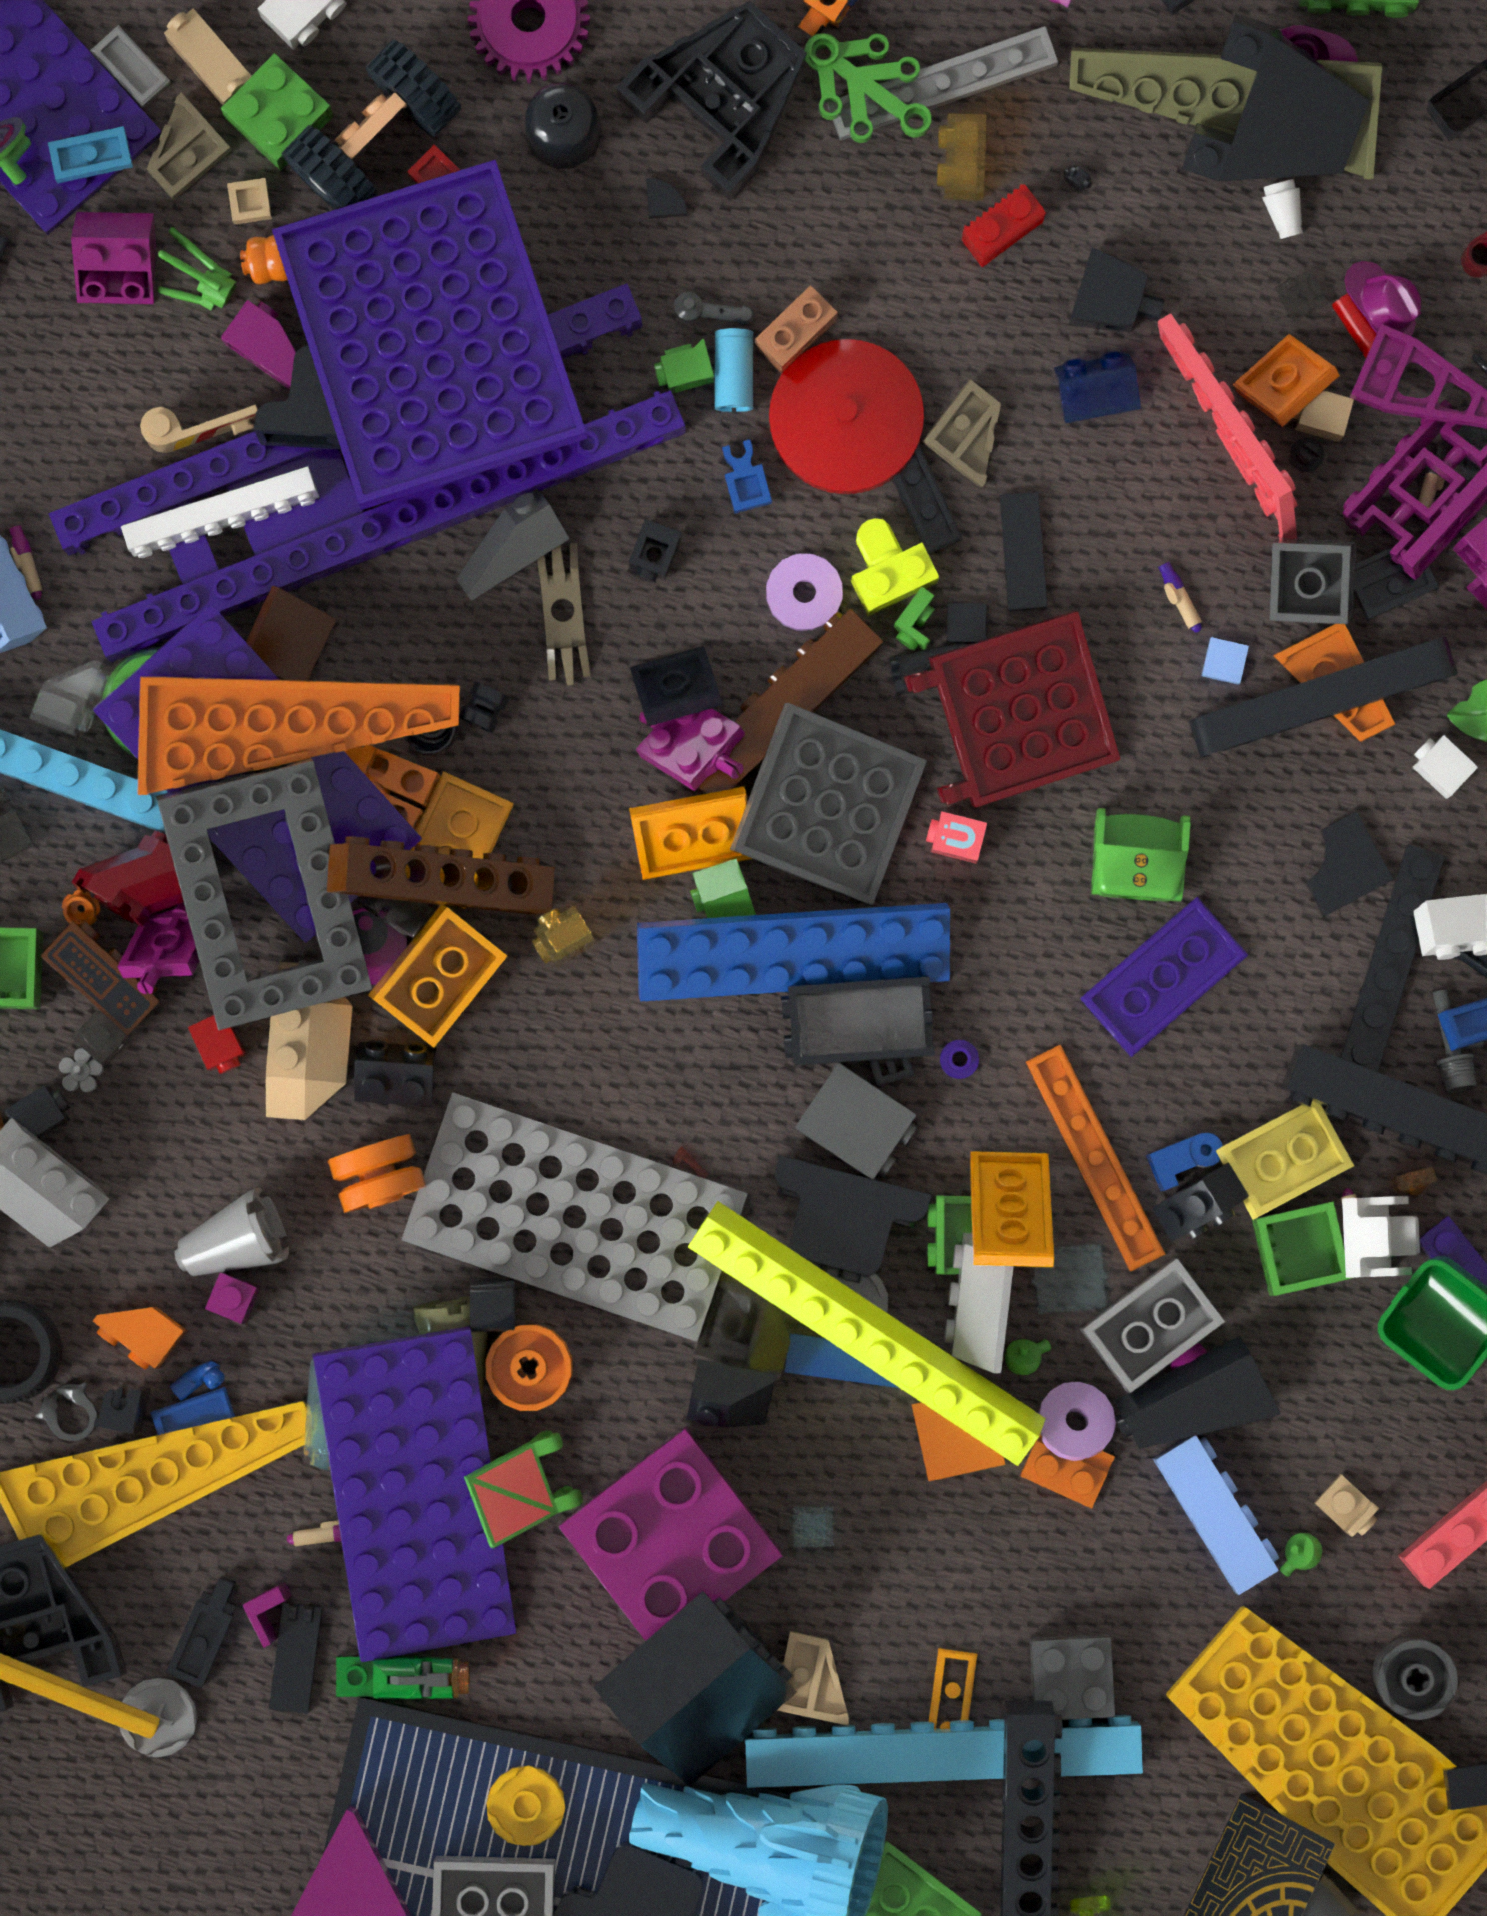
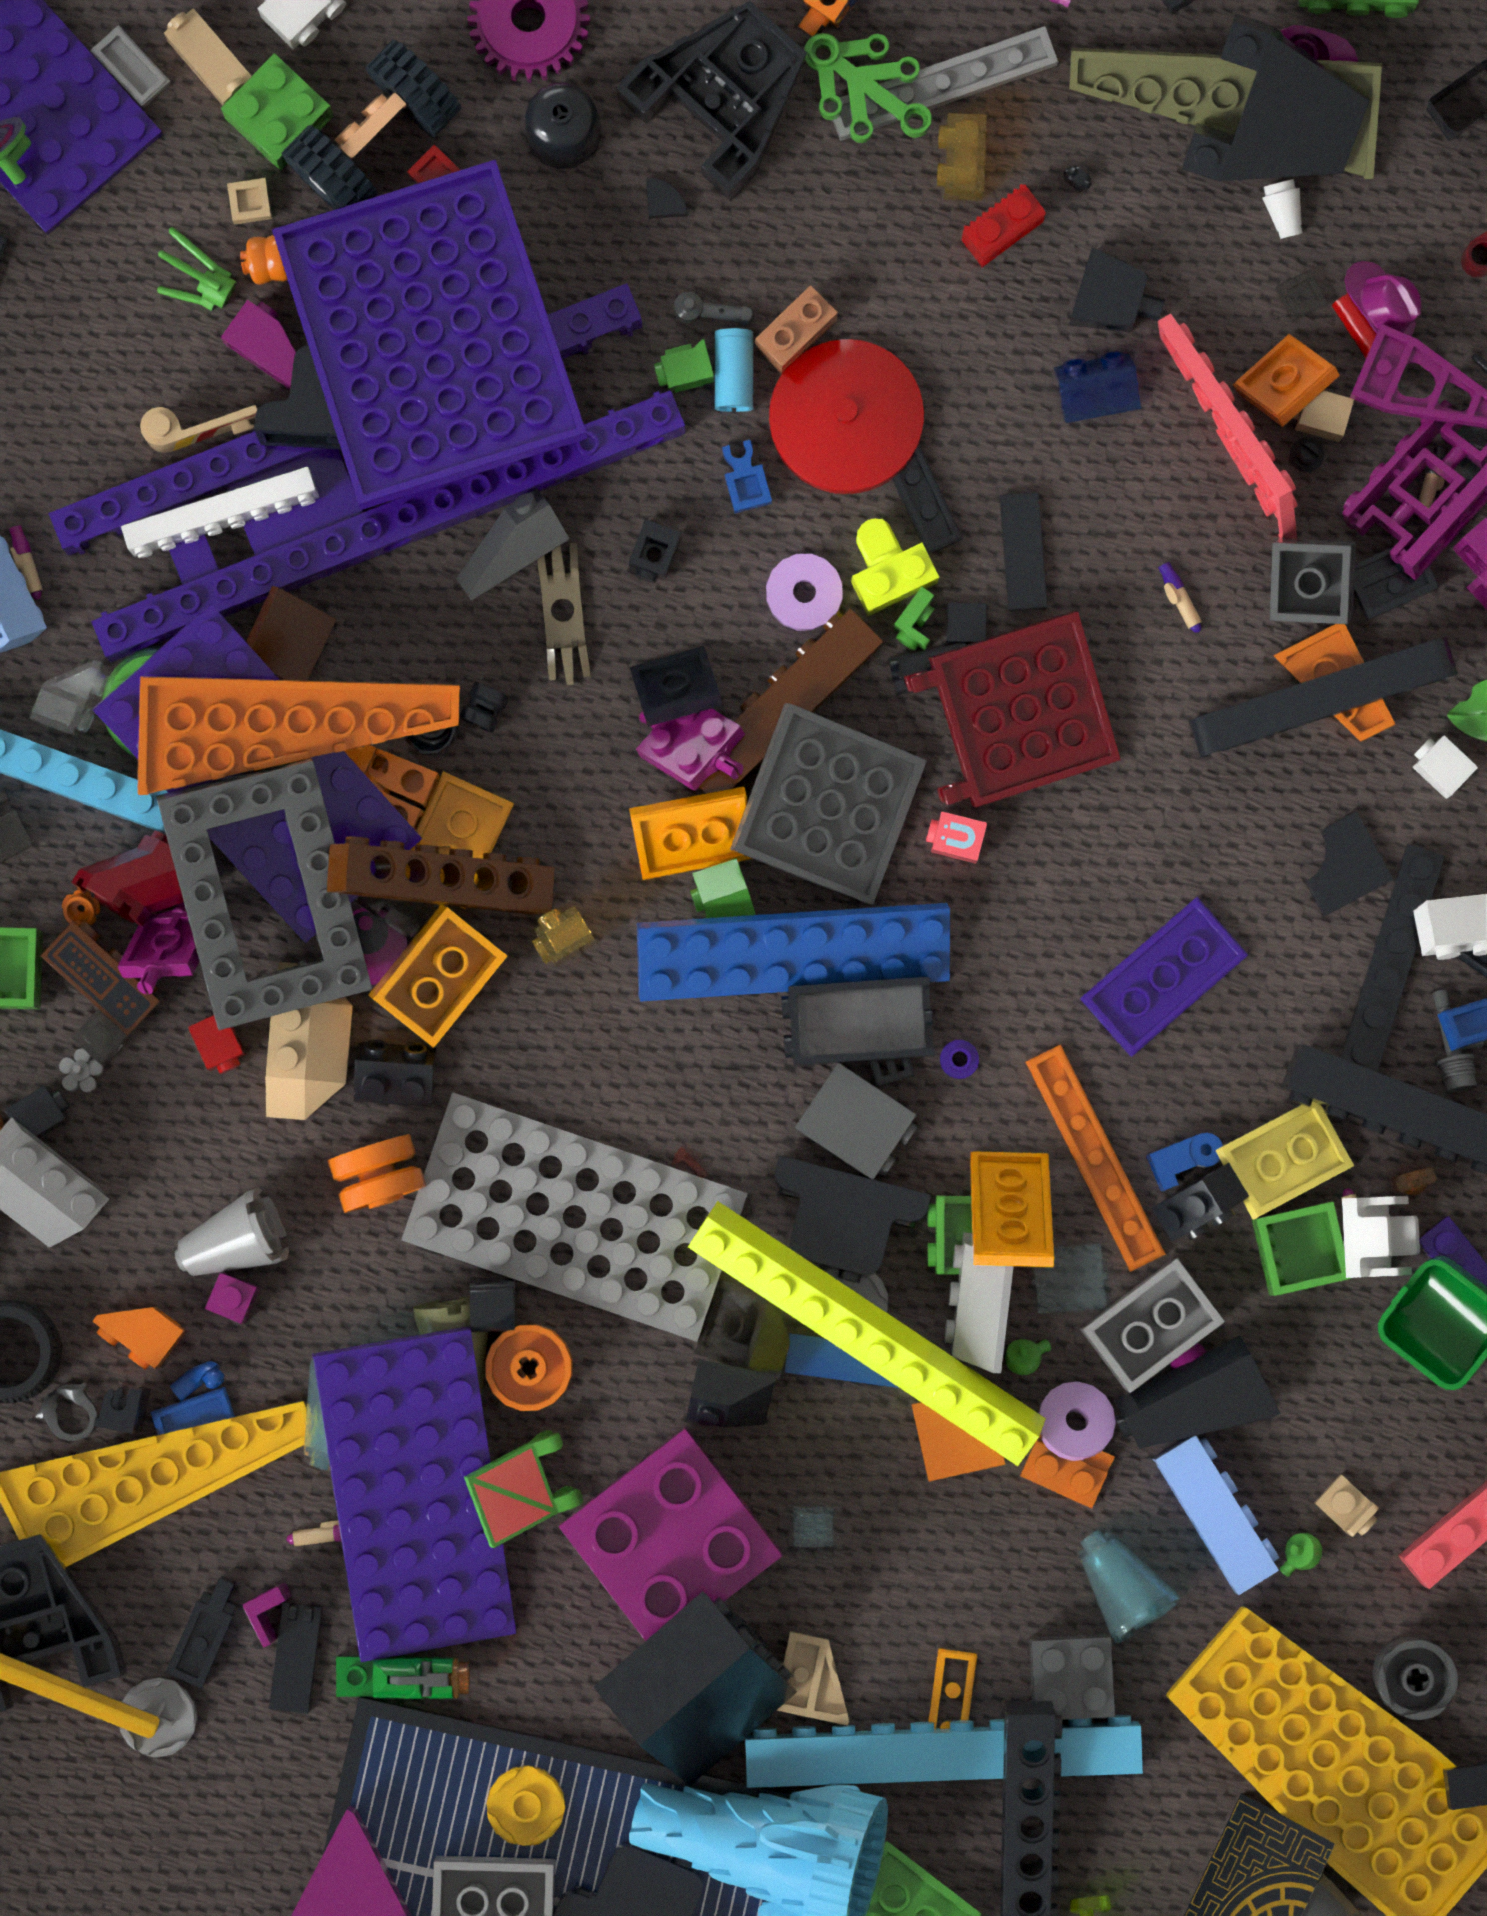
(90, 154): dark azure plate -> none
(114, 257): magenta slope -> none
(185, 149): dark tan wing -> none
(966, 432): dark tan wing -> none
(1124, 1586): none -> clear light blue cone
(1139, 857): bright green piece -> none
(1225, 661): light blue tile -> none

